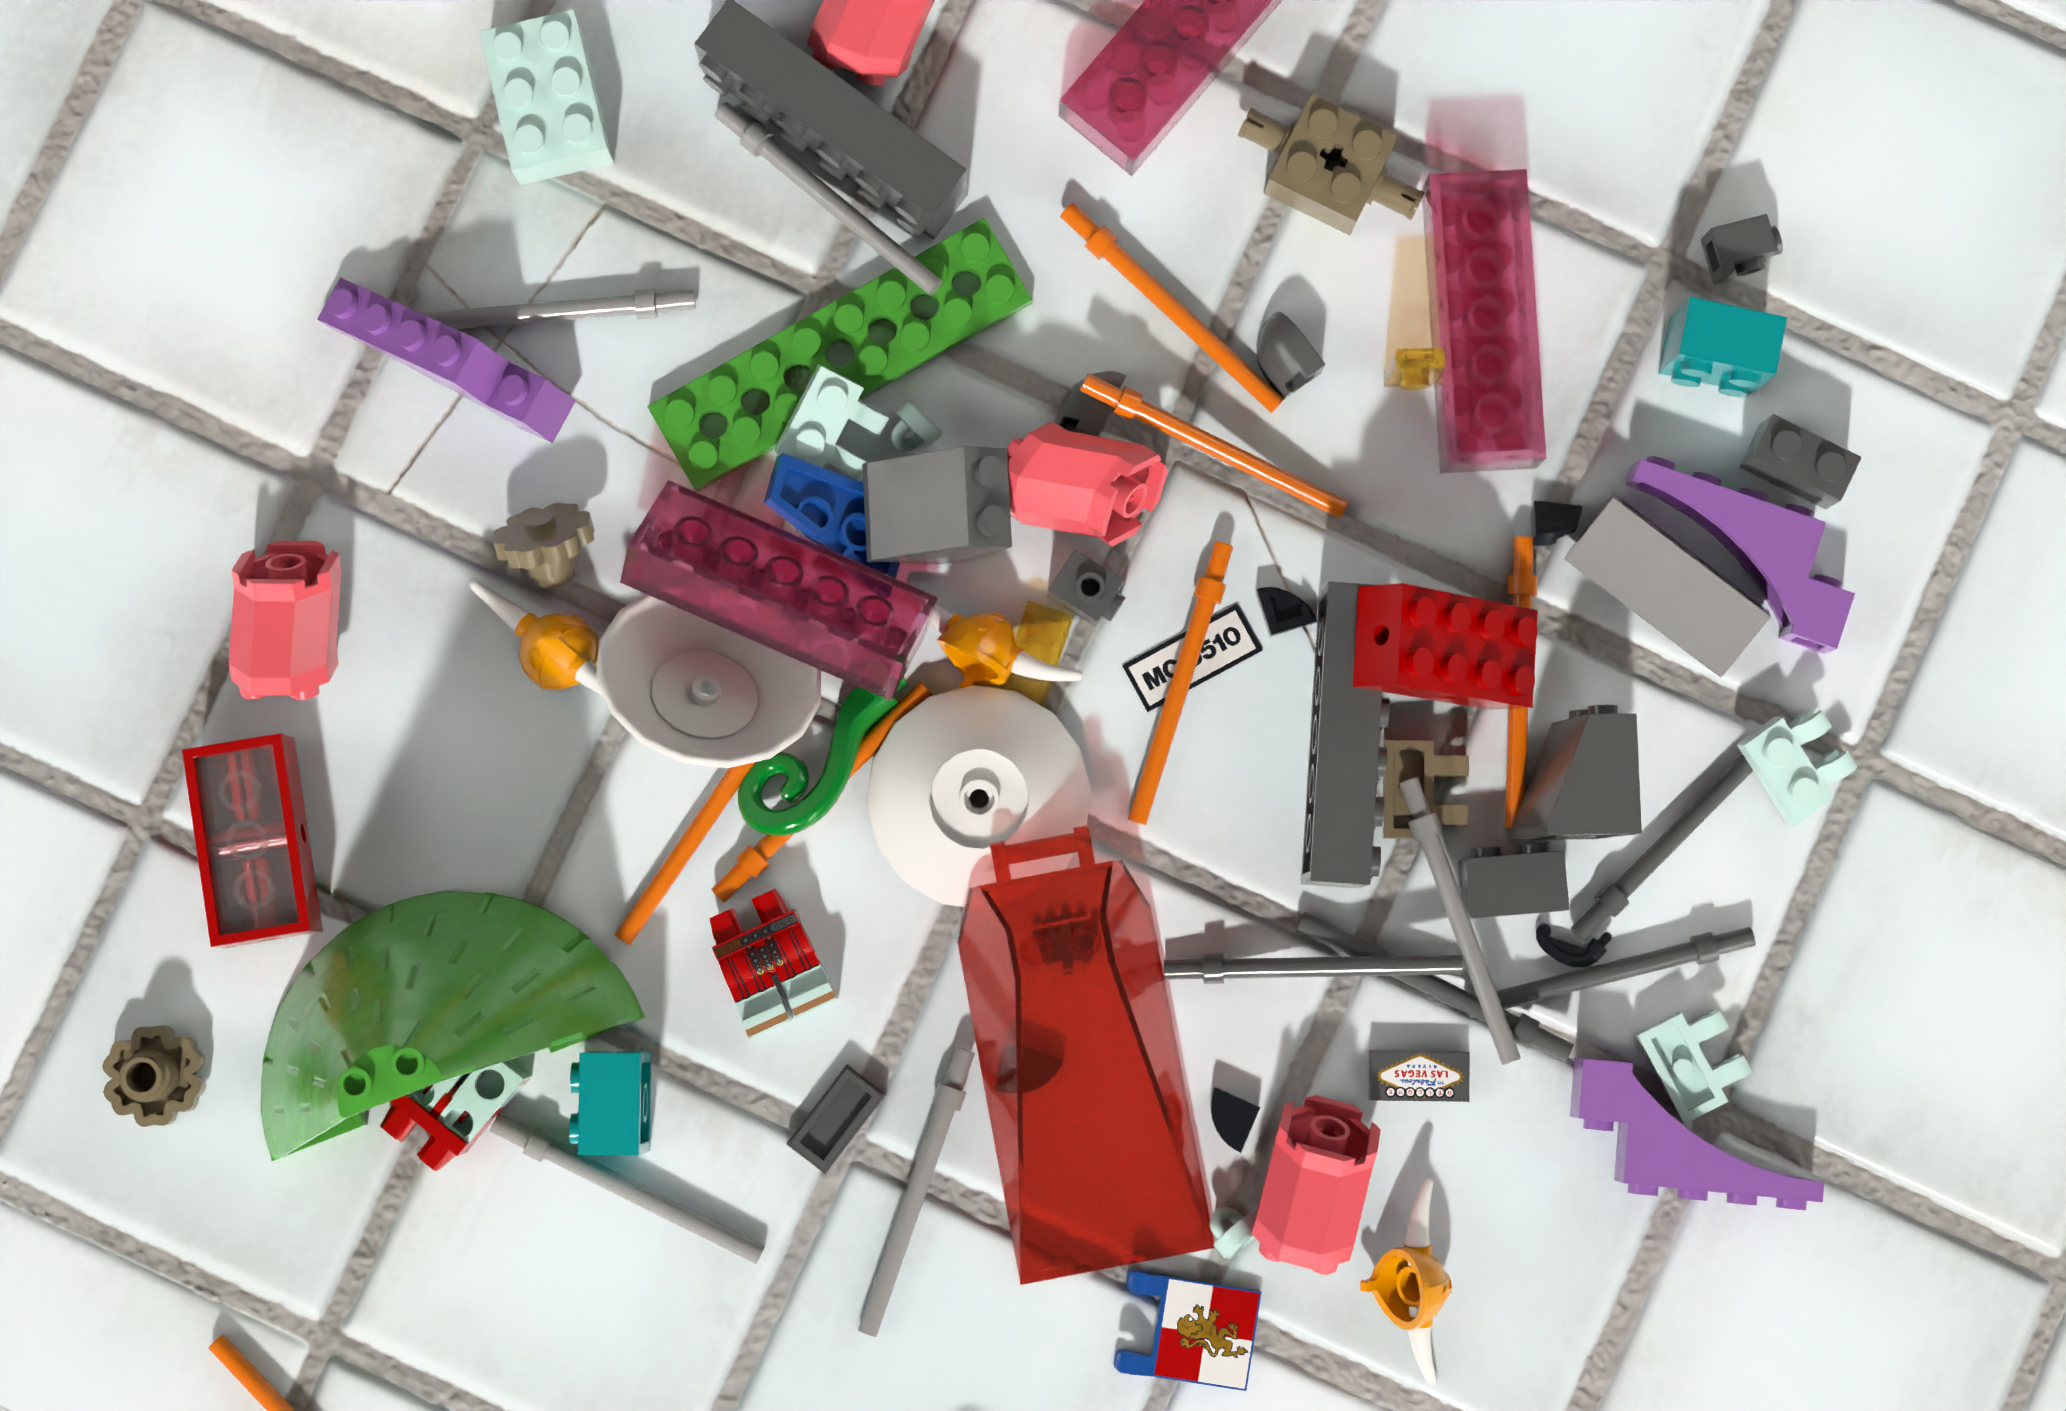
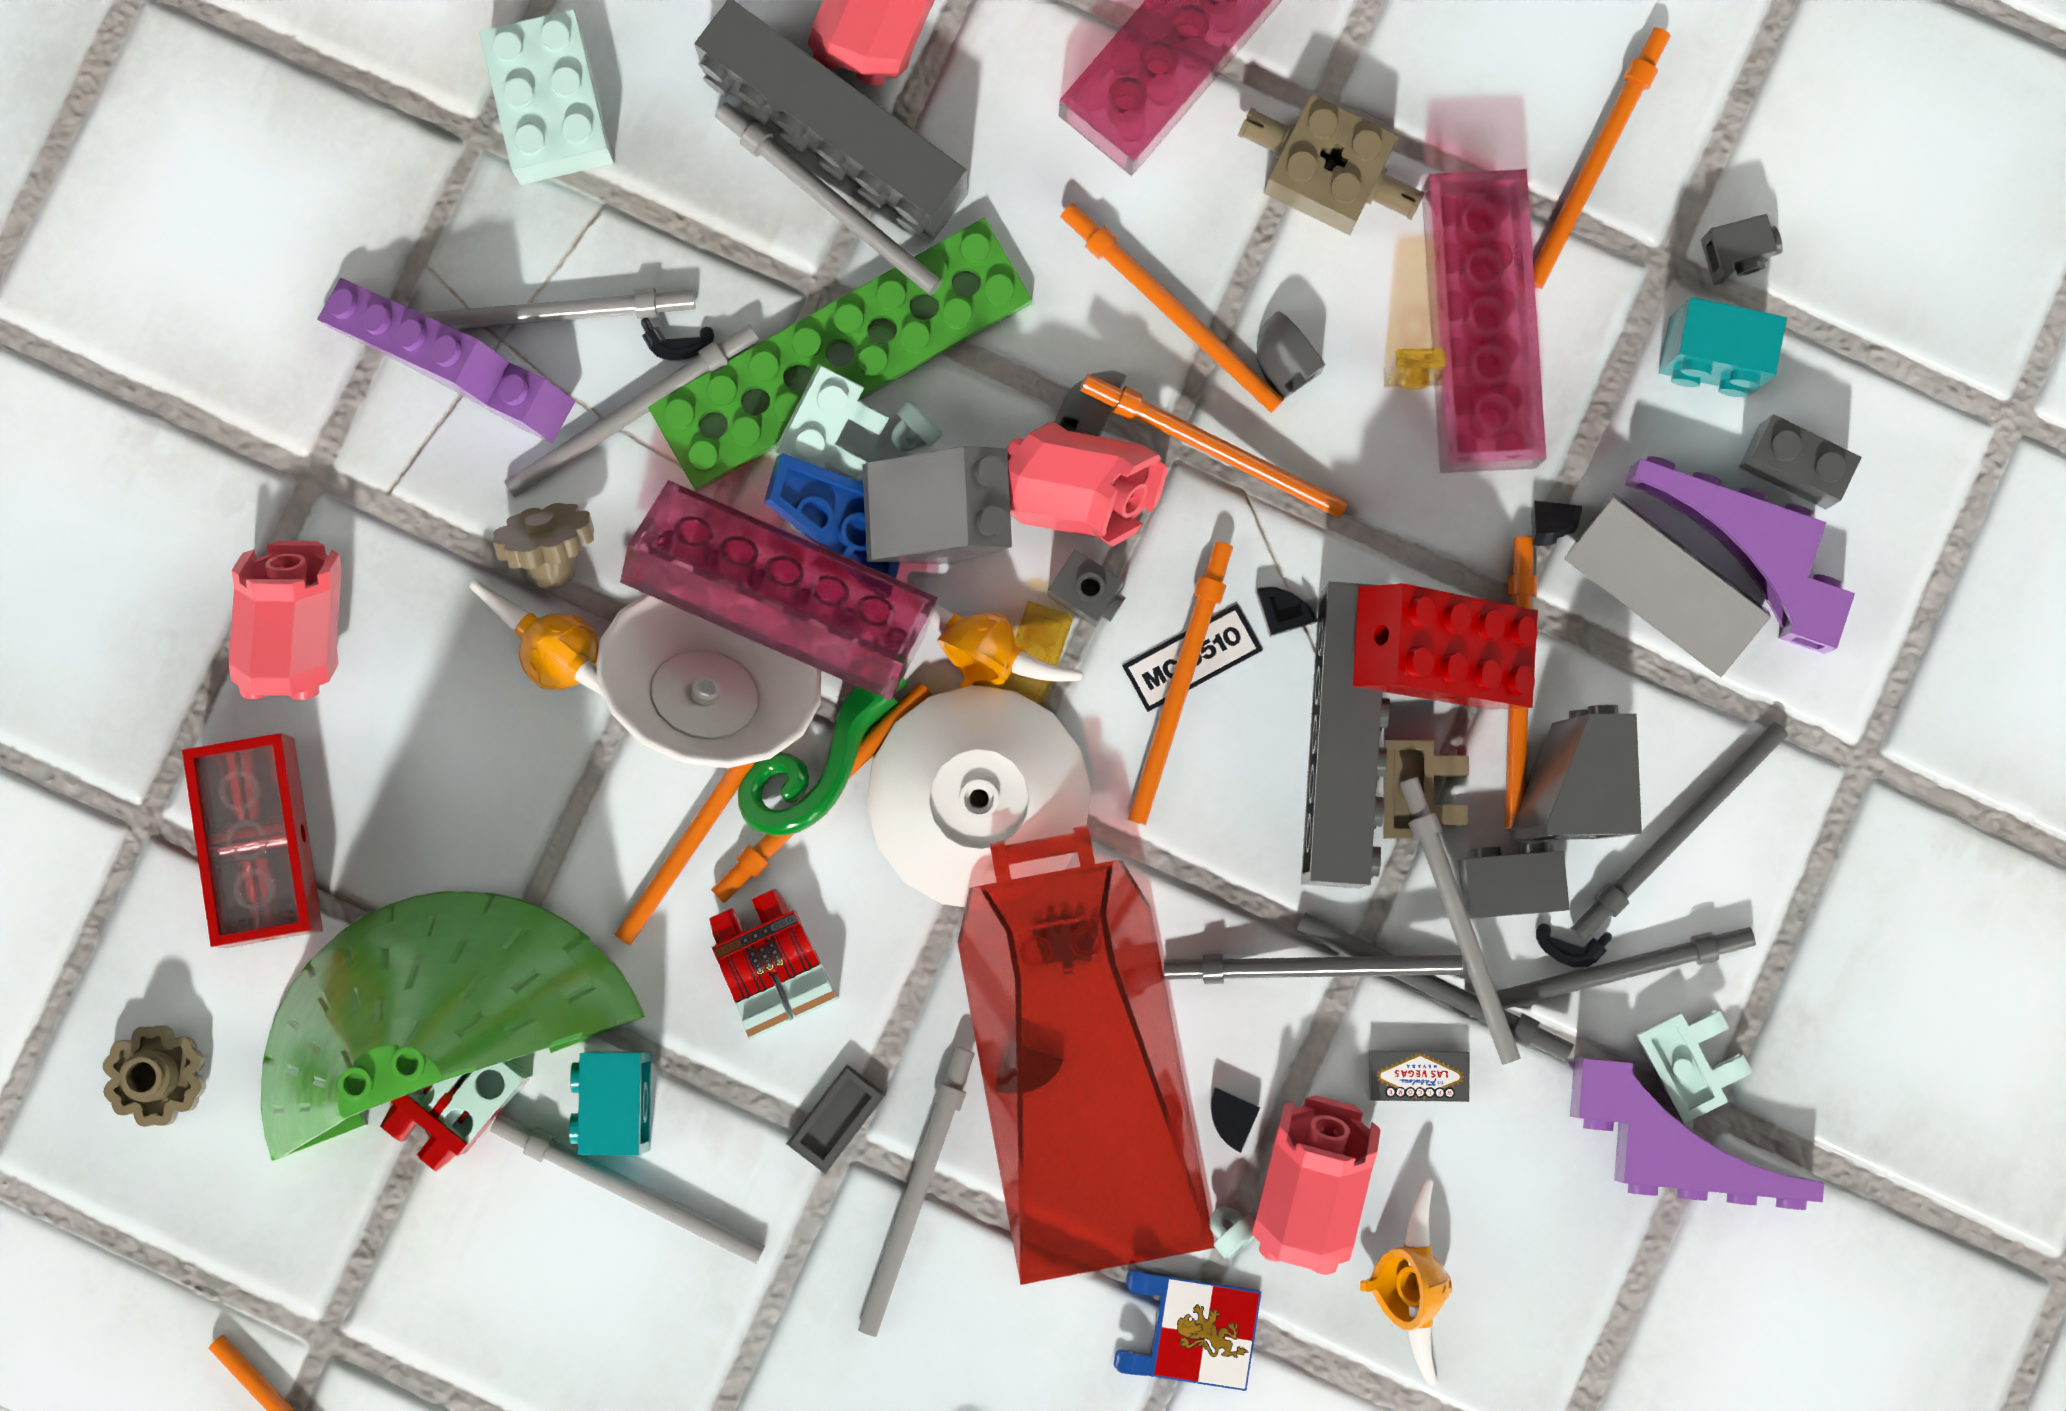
(674, 348): none -> black piece
(711, 359): none -> light grey bar
(1638, 77): none -> orange bar
(1785, 769): light aqua plate -> none

